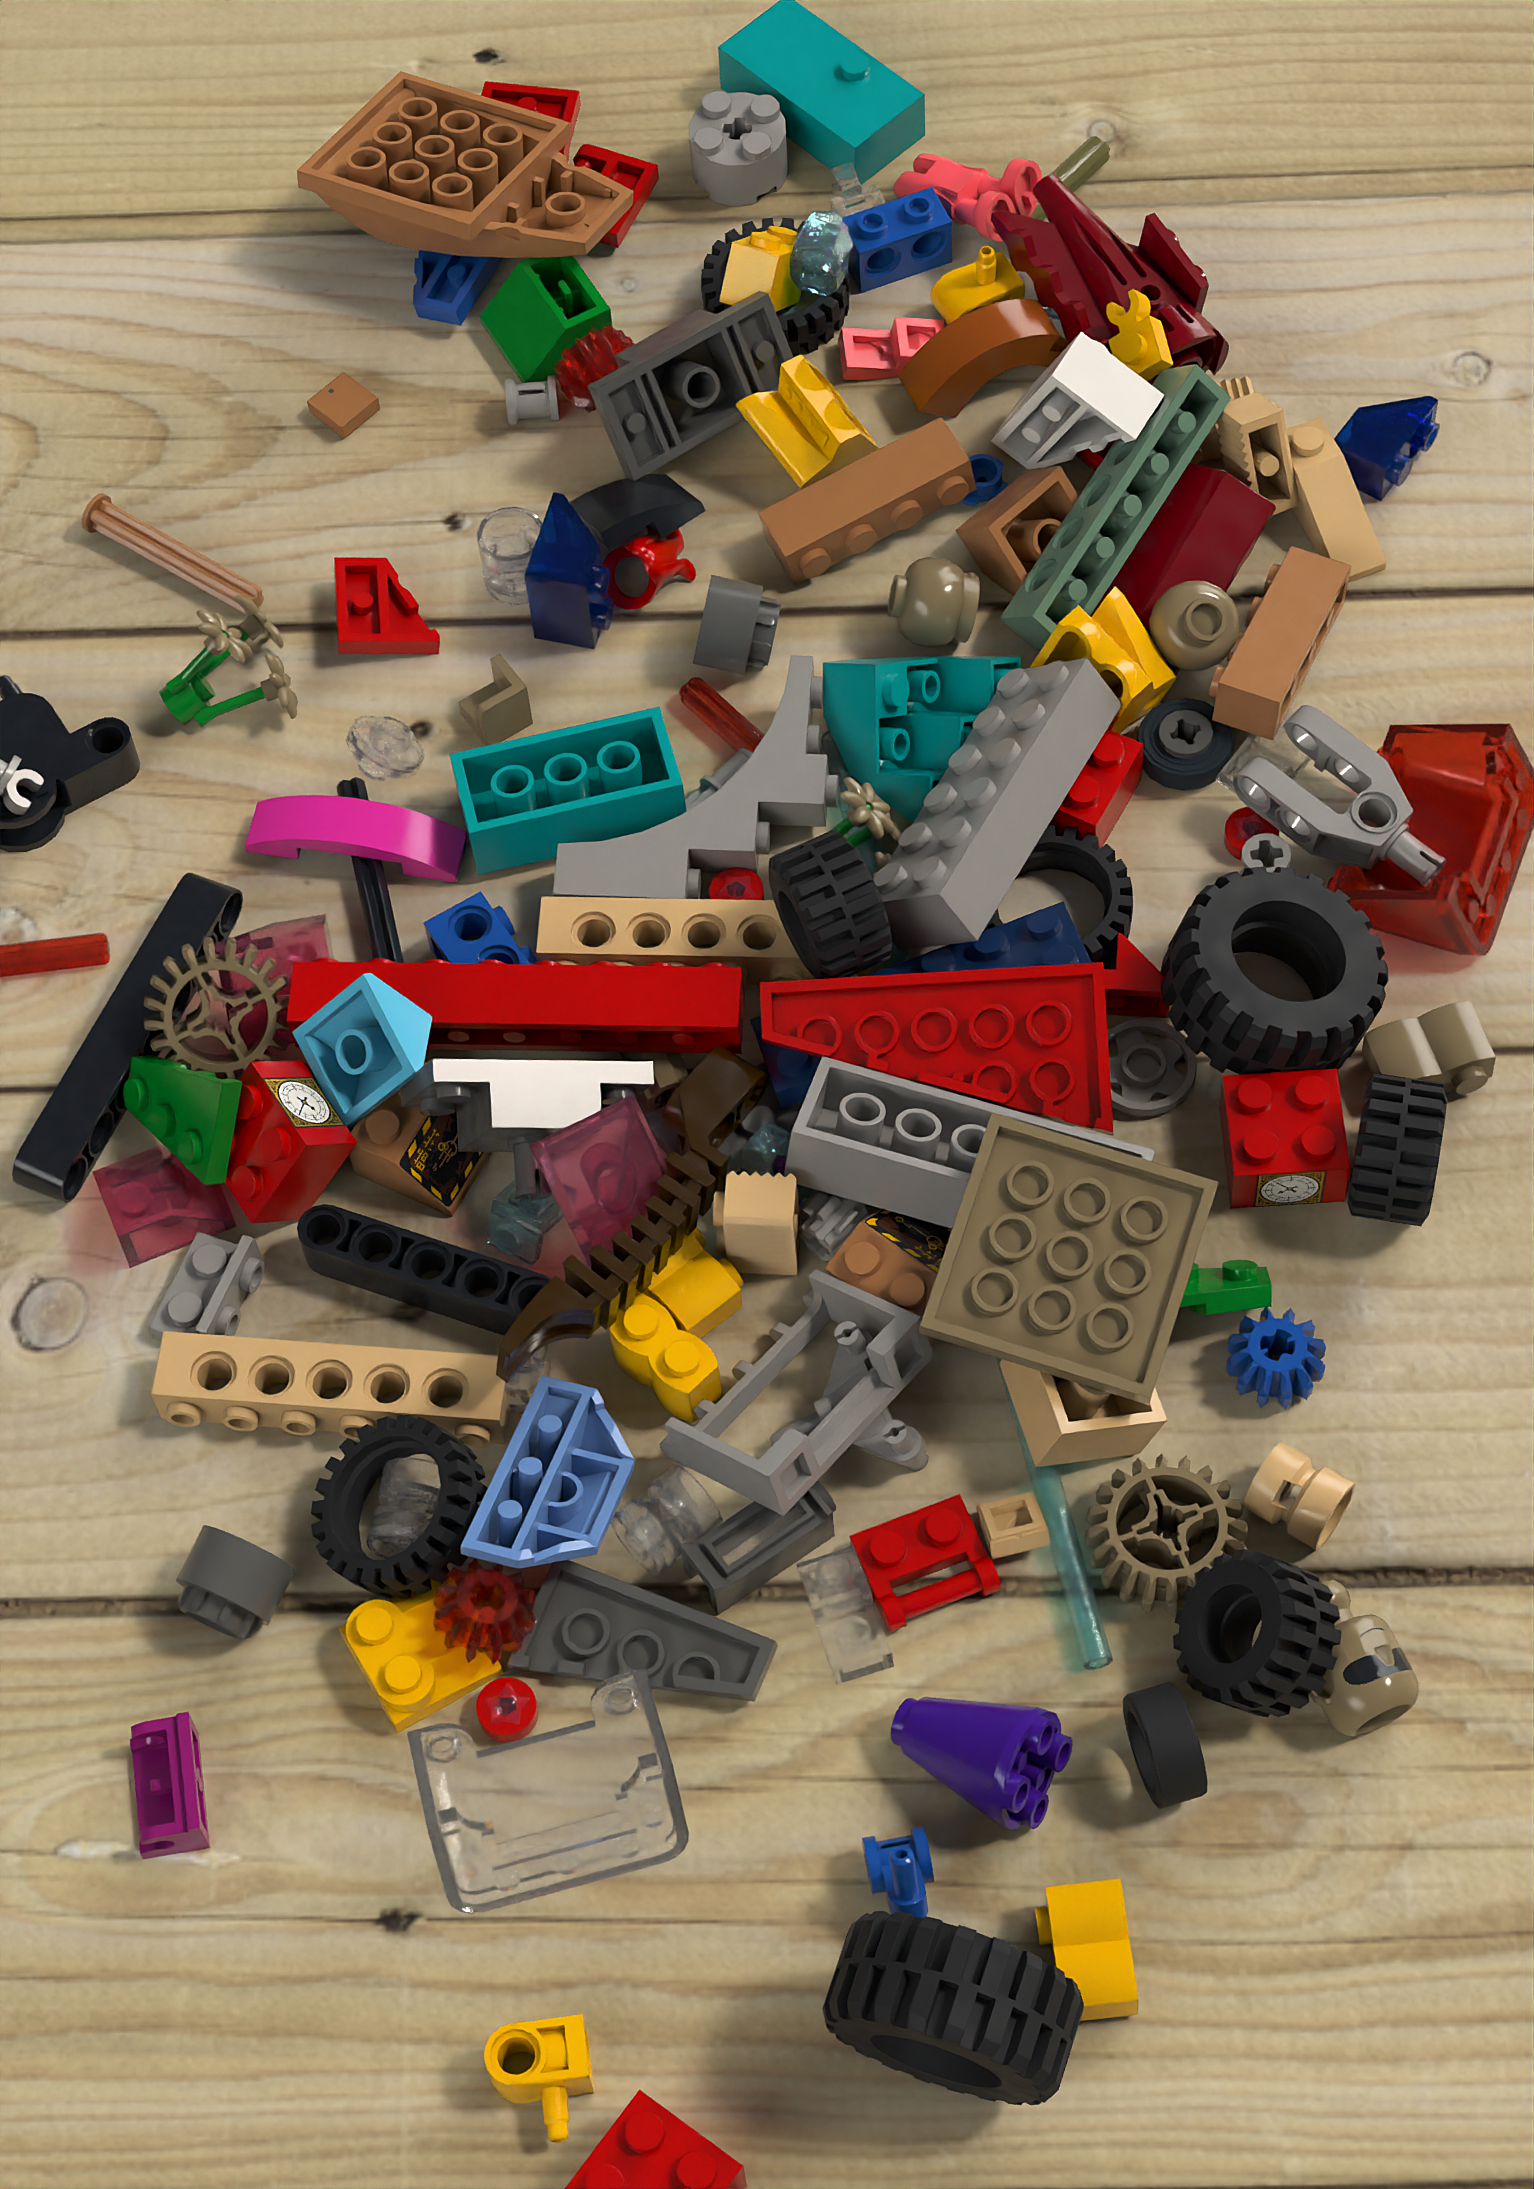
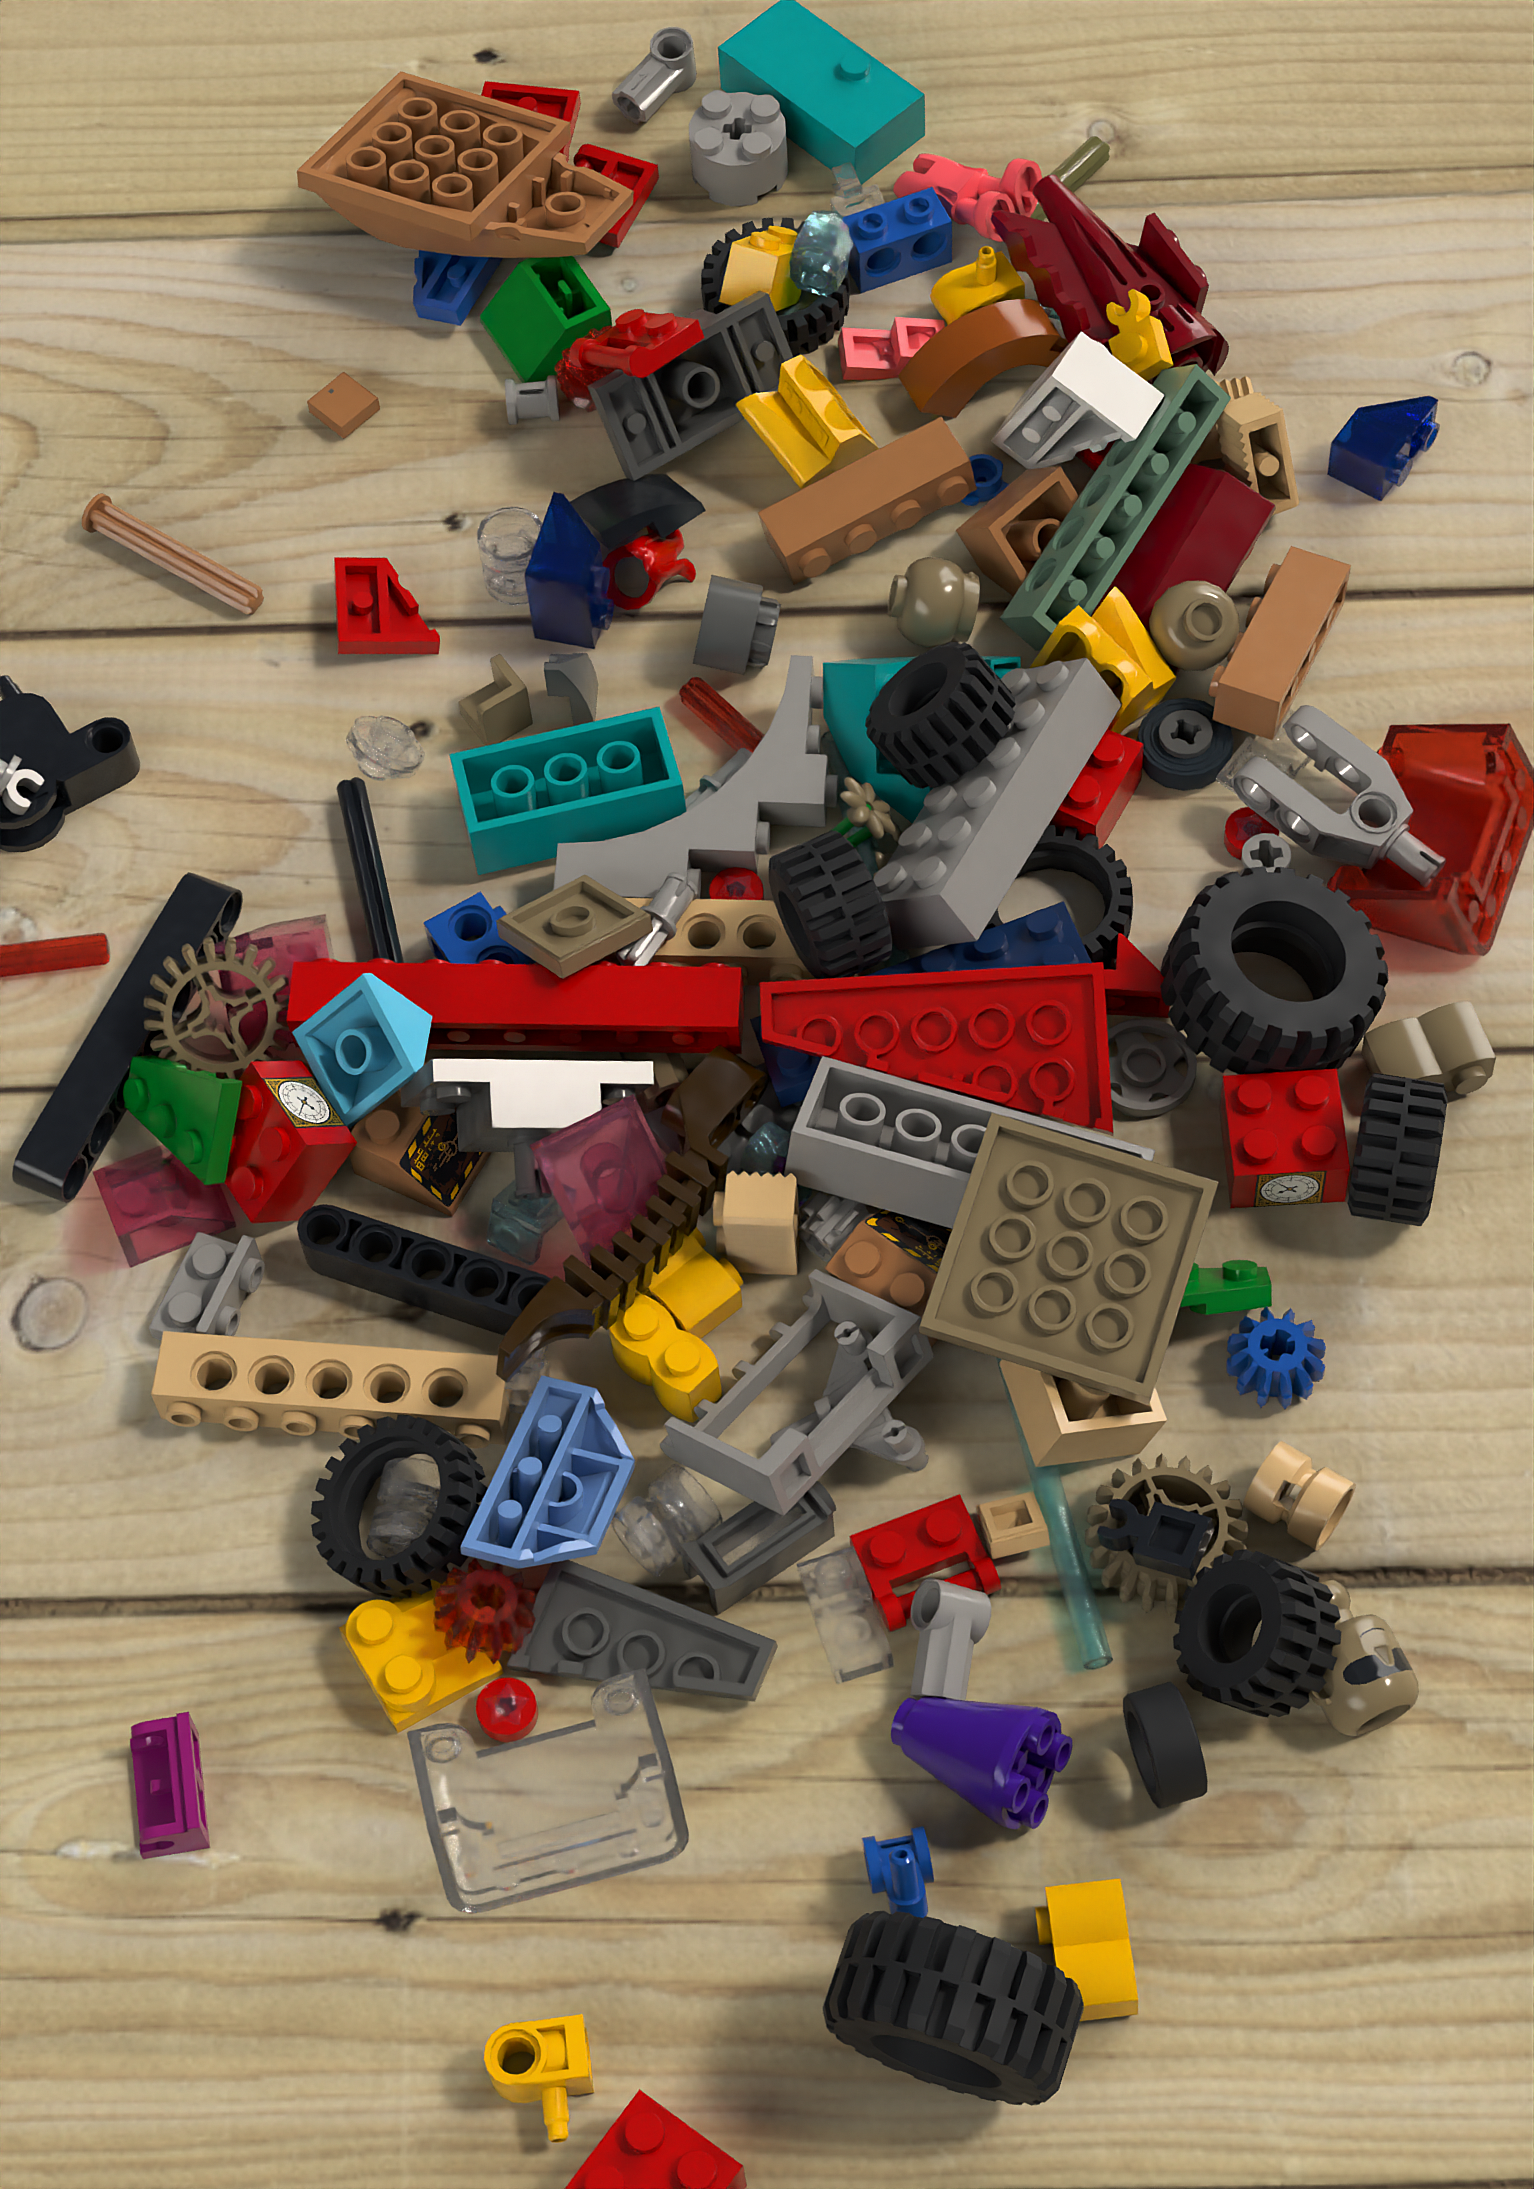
(189, 692): plant -> none
(231, 1583): dark grey piece -> none
(359, 829): dark pink slope -> none
(573, 678): none -> dark grey slope
(574, 926): none -> dark tan tile
(637, 343): none -> red plate
(664, 71): none -> light grey piece
(665, 913): none -> light grey axle
(940, 715): none -> black tyre
(949, 1626): none -> light grey piece
(1163, 1541): none -> black plate
(1330, 502): tan slope -> none

